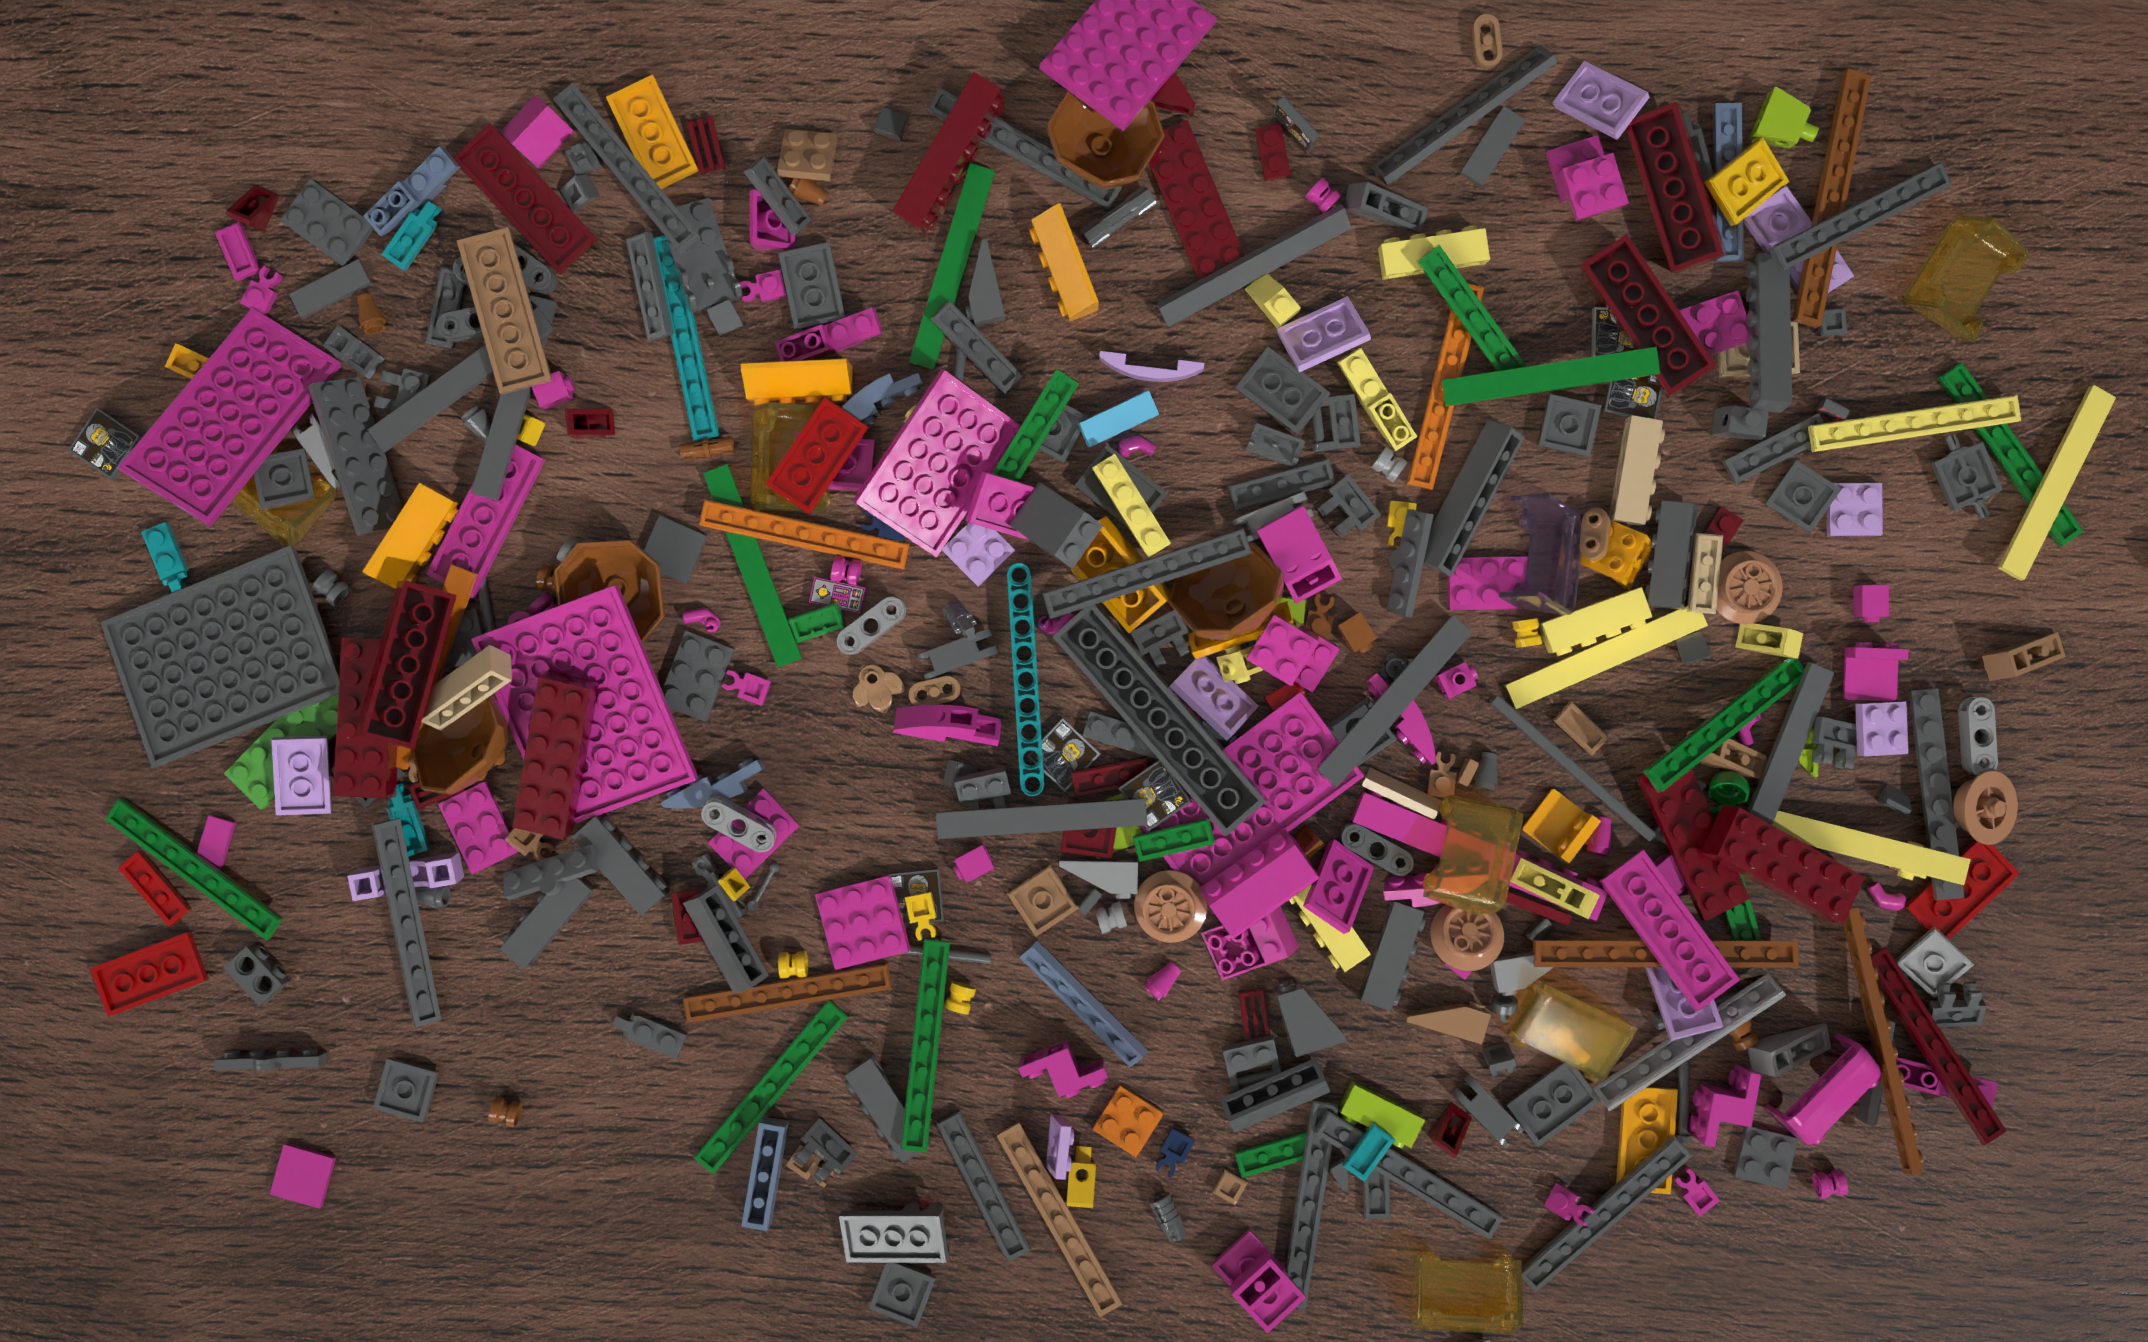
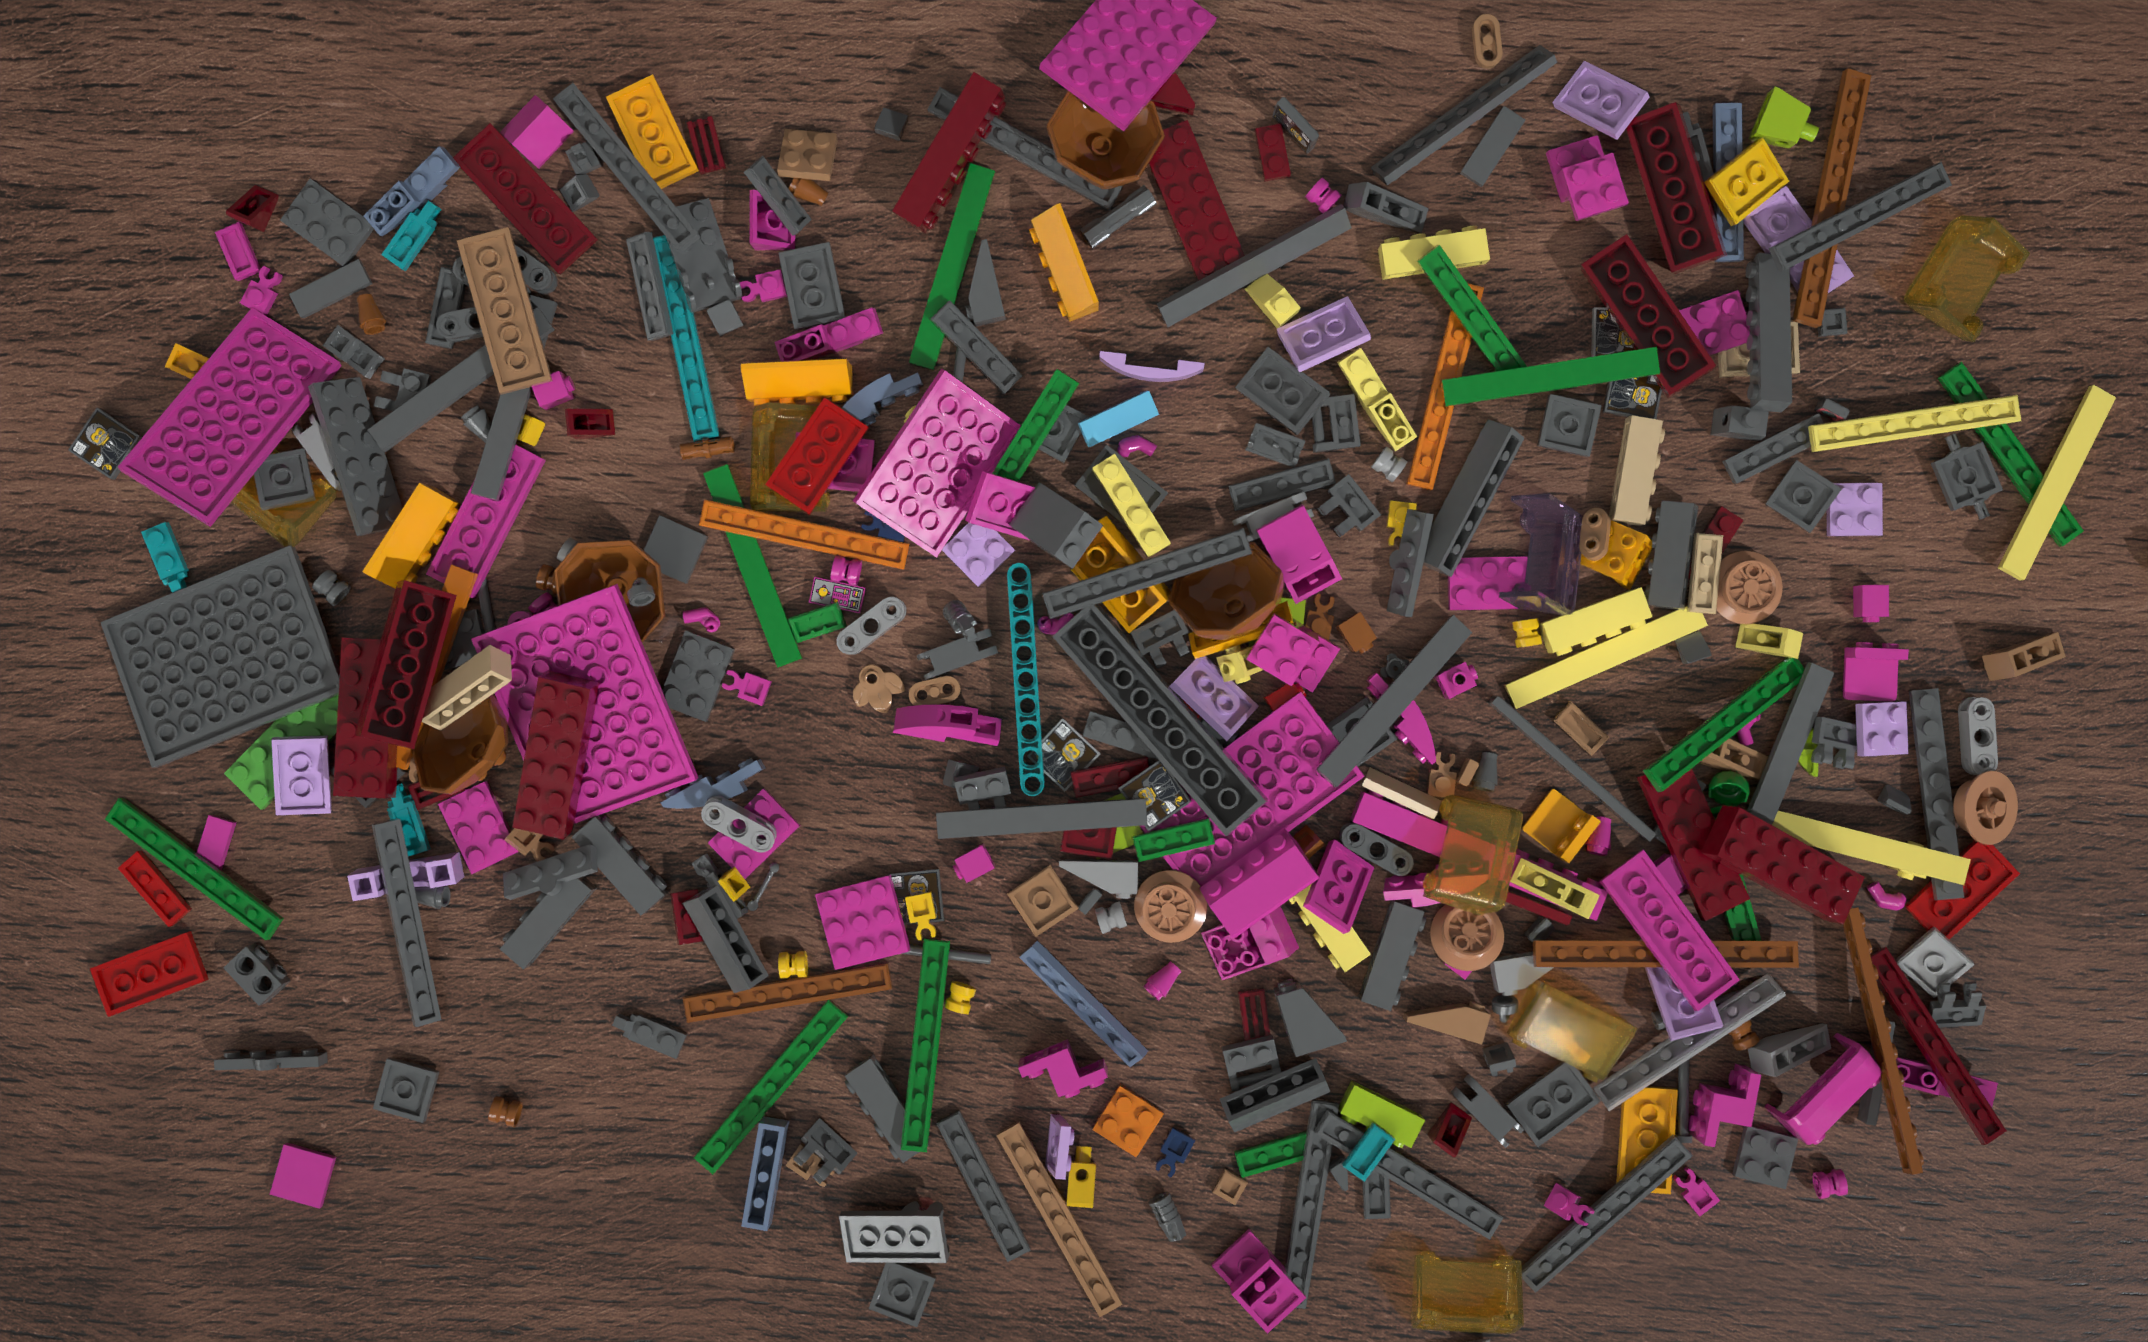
(640, 593): none -> dark grey tile

